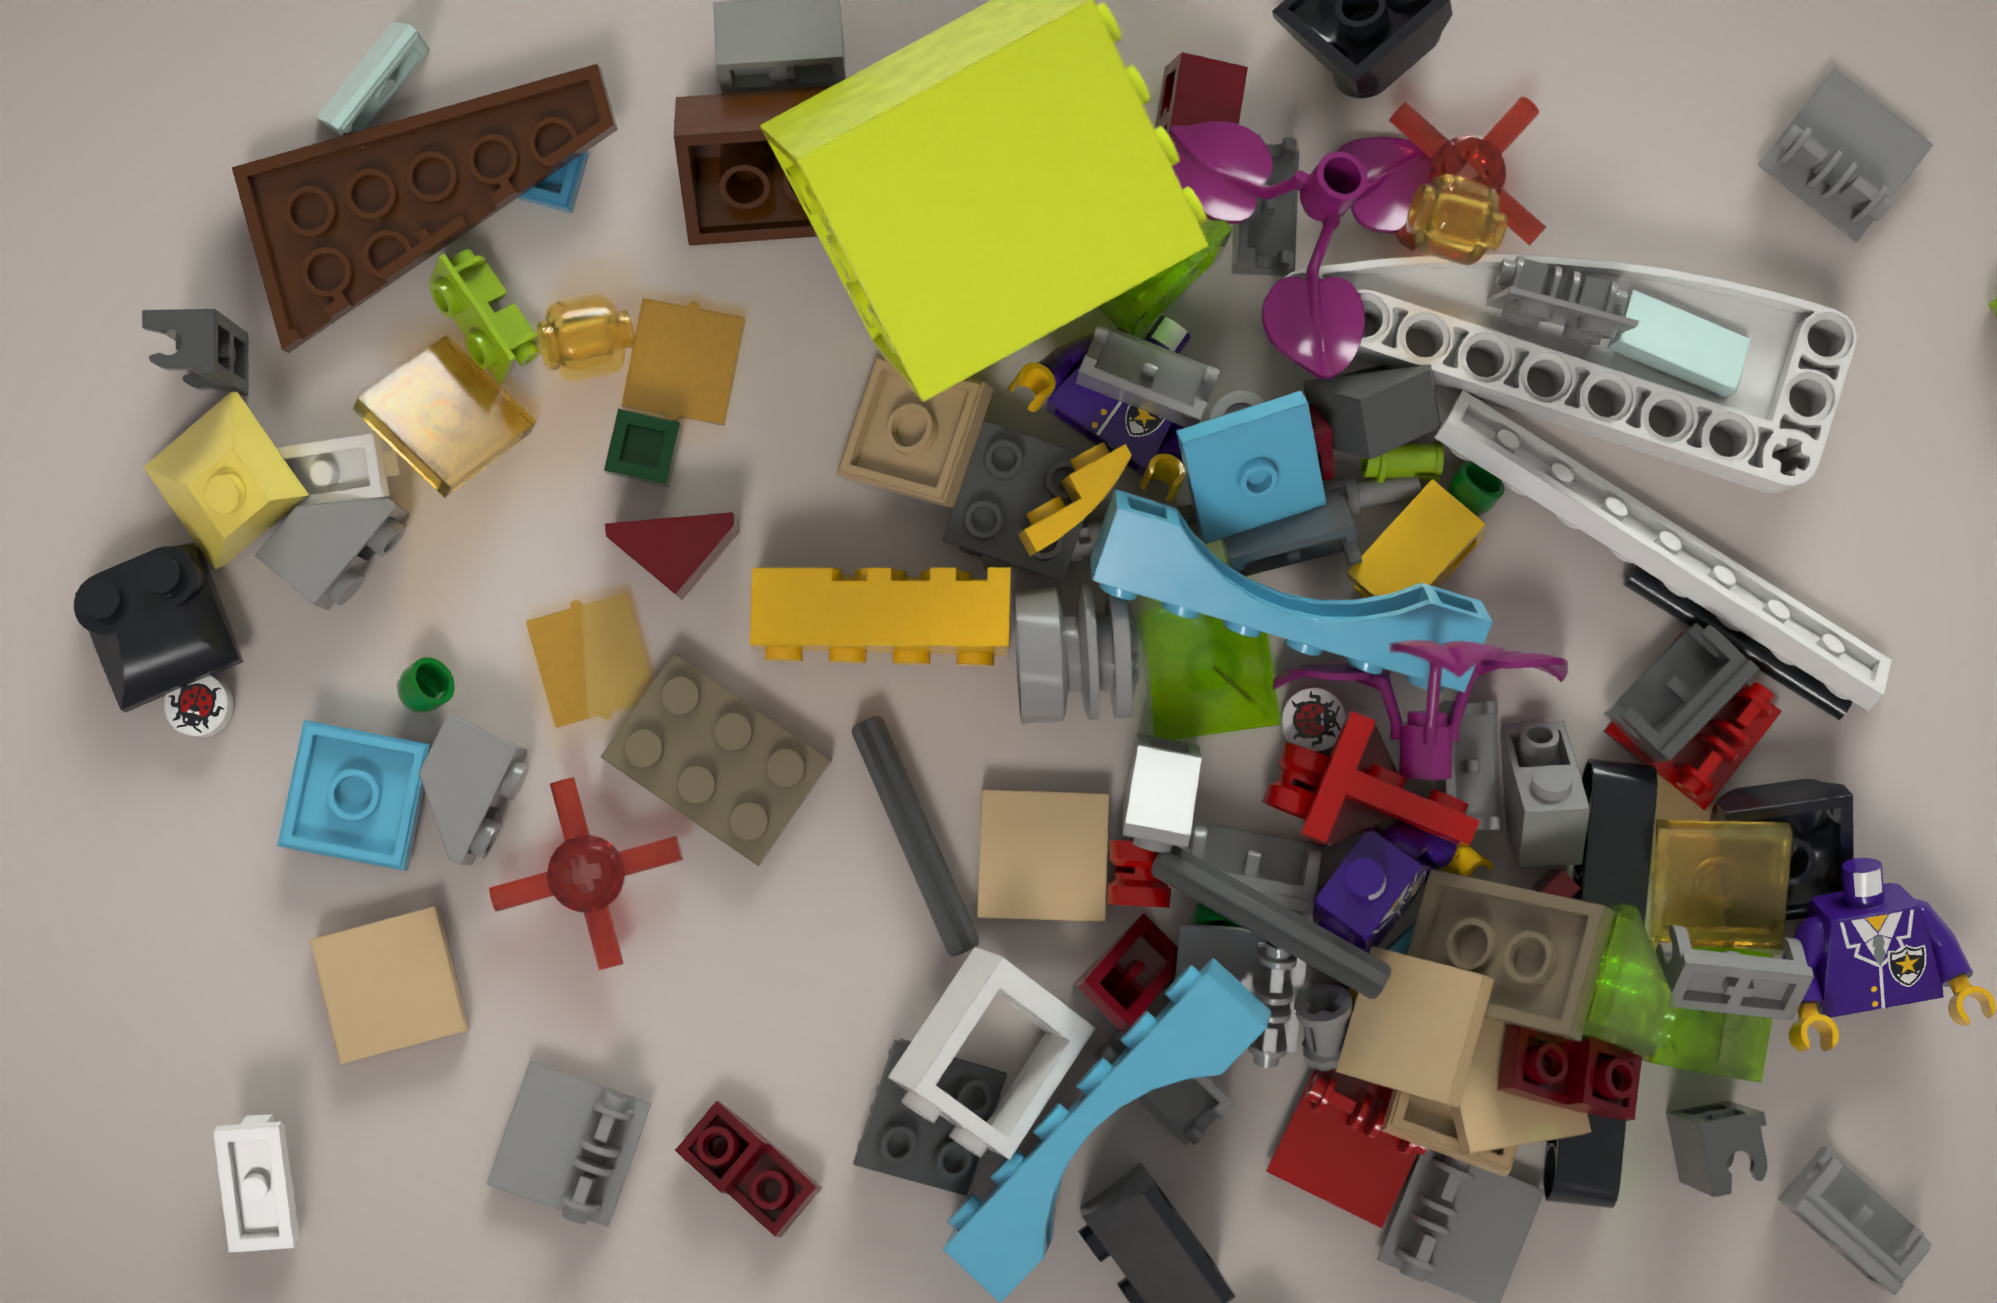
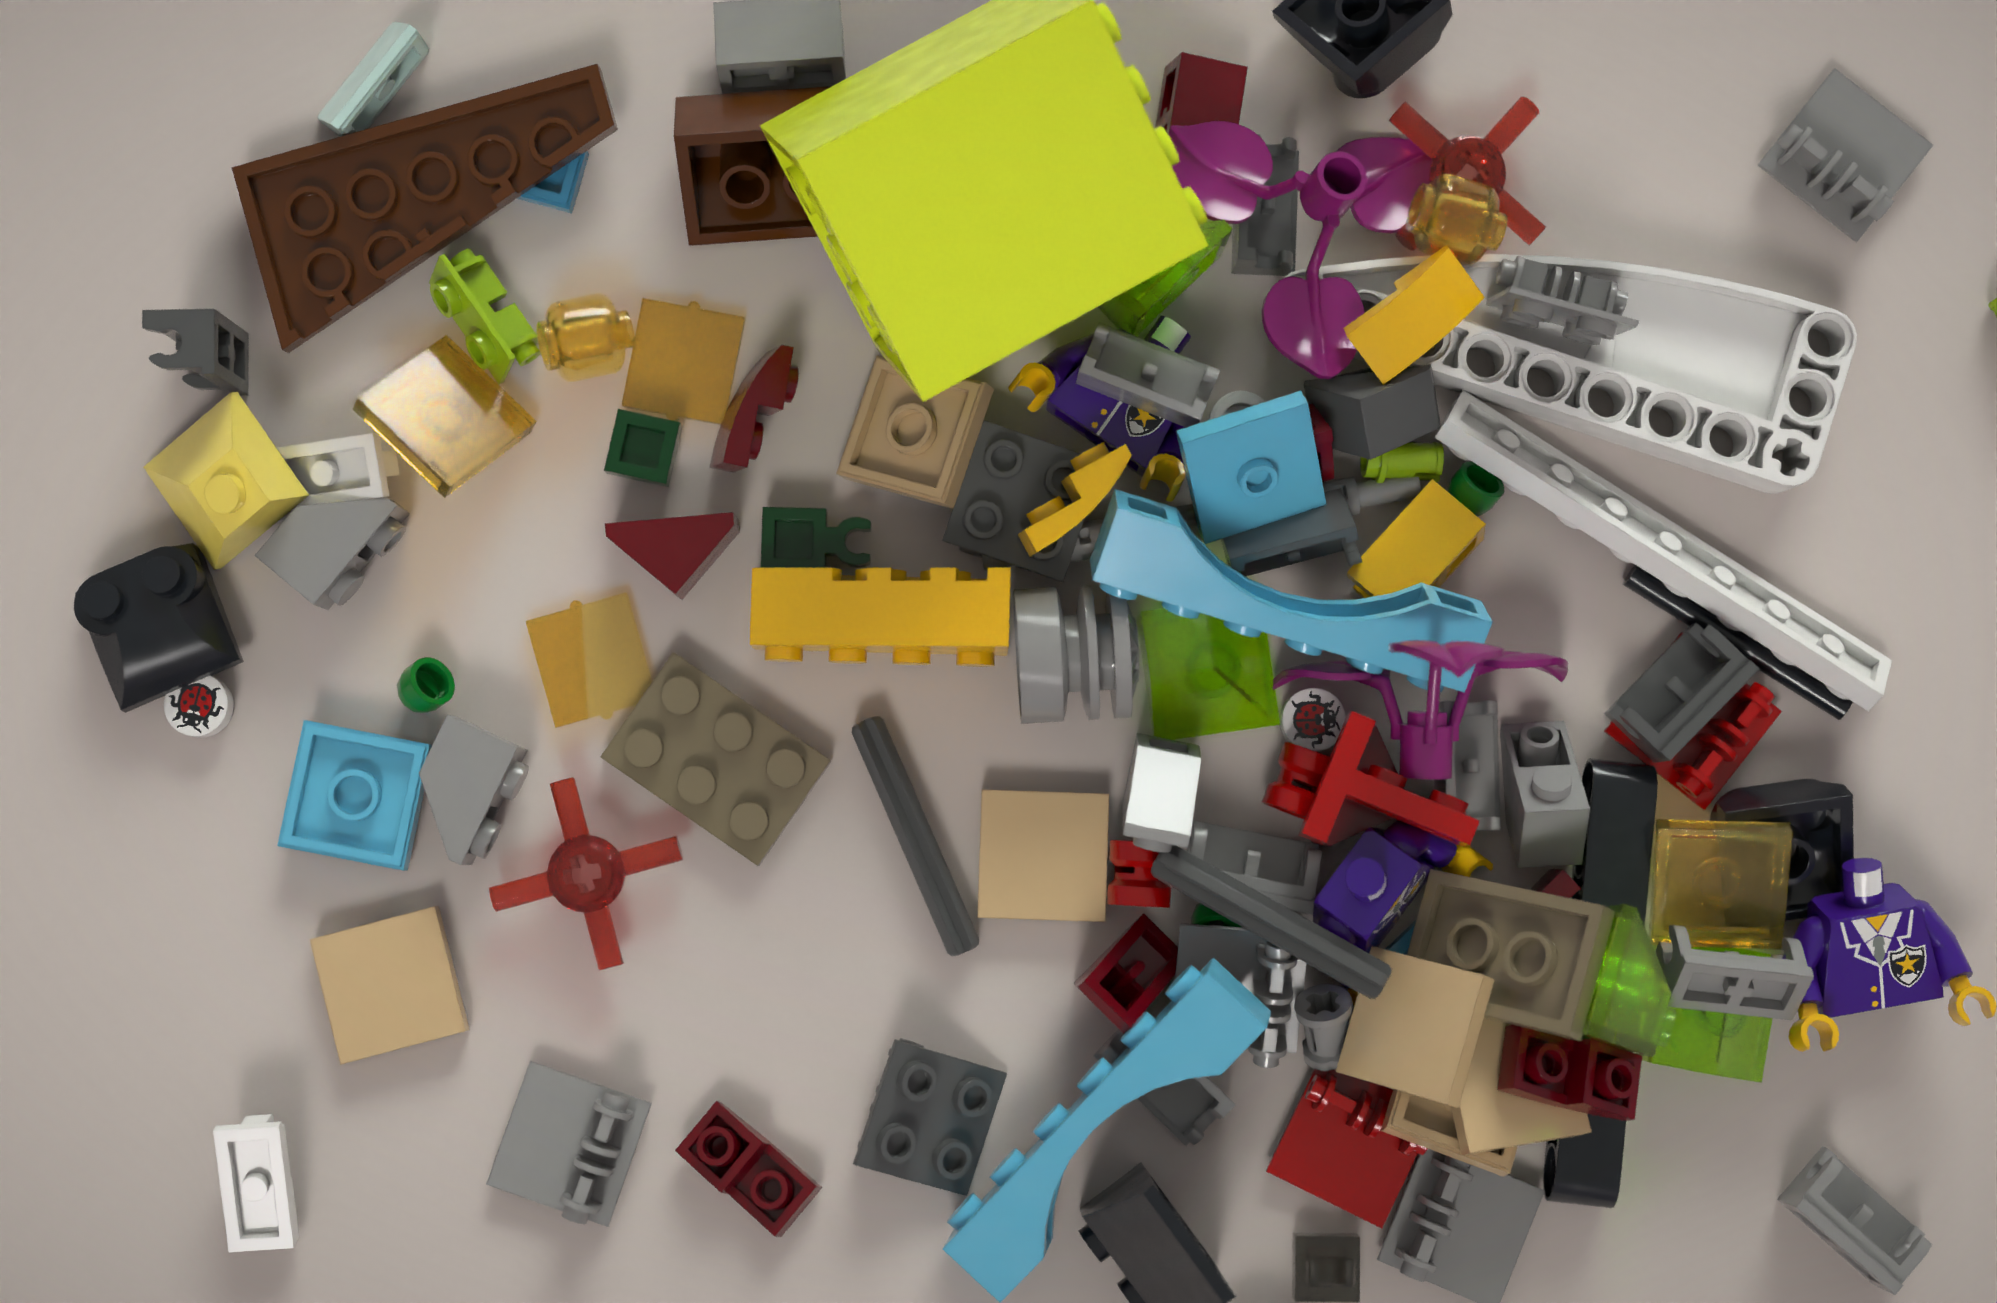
(762, 393): none -> dark red slope
(803, 540): none -> dark green plate
(949, 1026): white window -> none
(1326, 1267): none -> clear smoke tile
(1415, 316): none -> yellow slope
(1682, 345): light aqua slope -> none
(1707, 1140): dark grey hinge -> none

